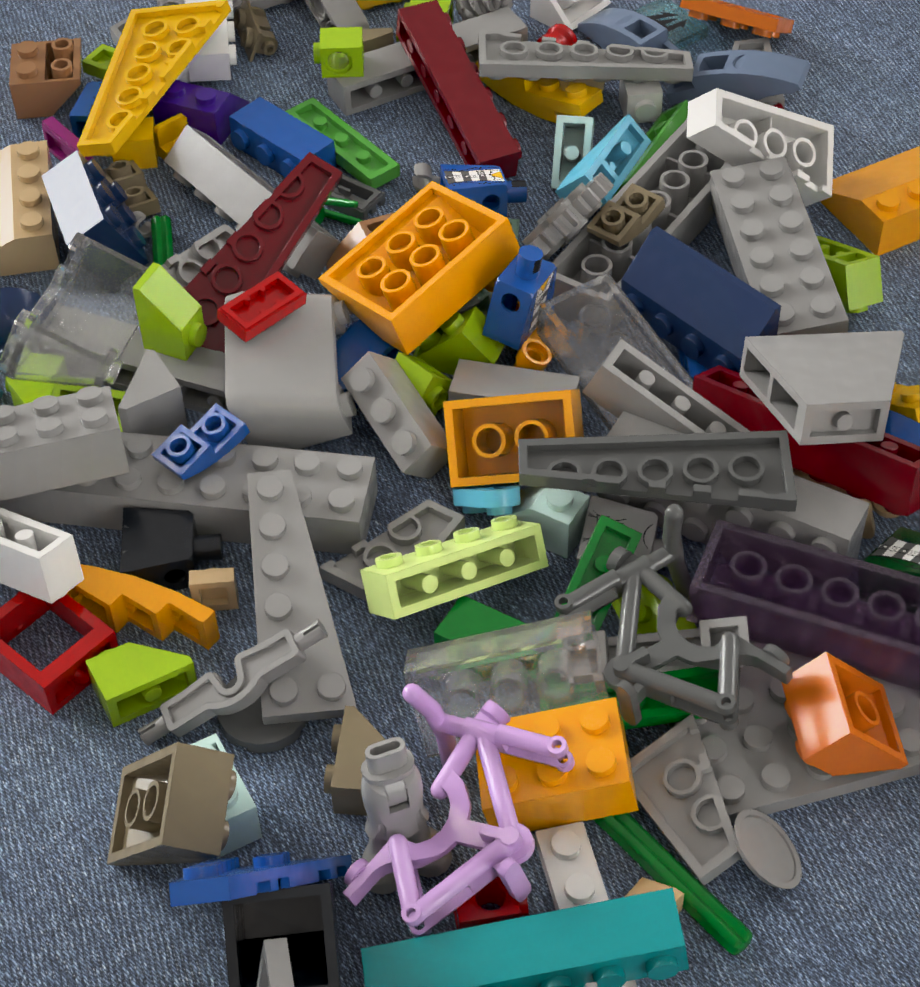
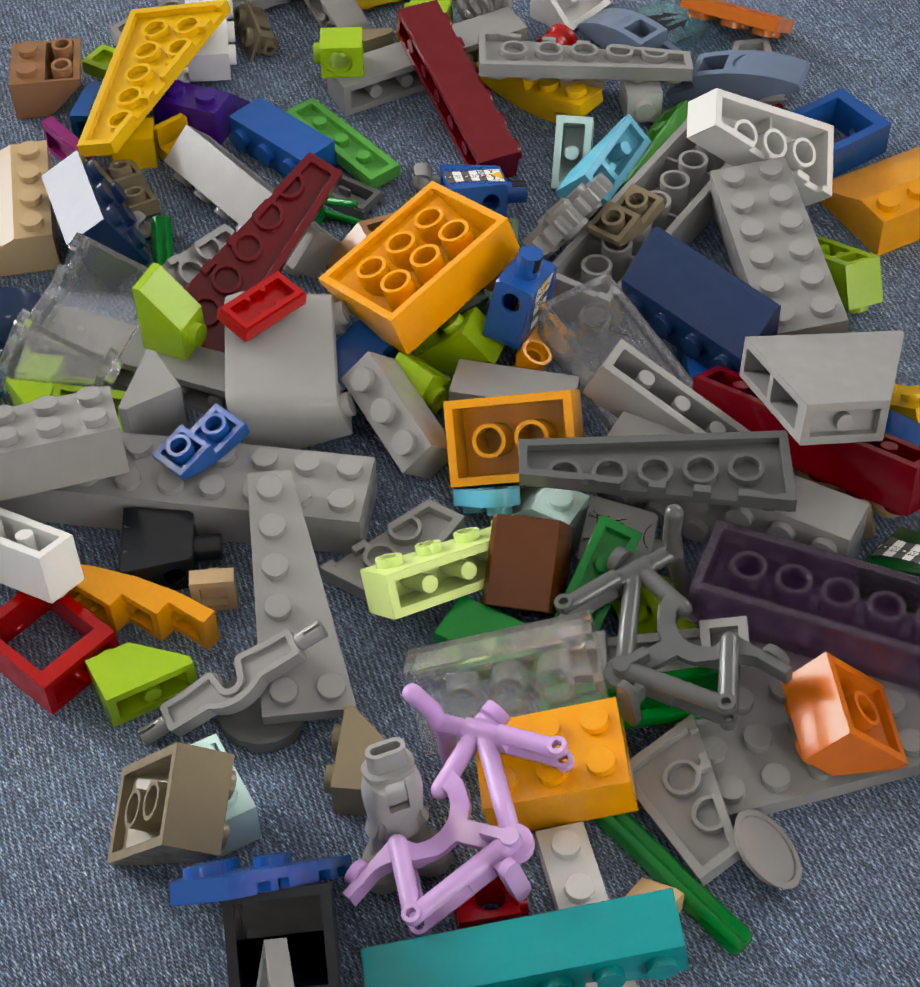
(527, 563): none -> reddish brown slope
(864, 128): none -> blue window

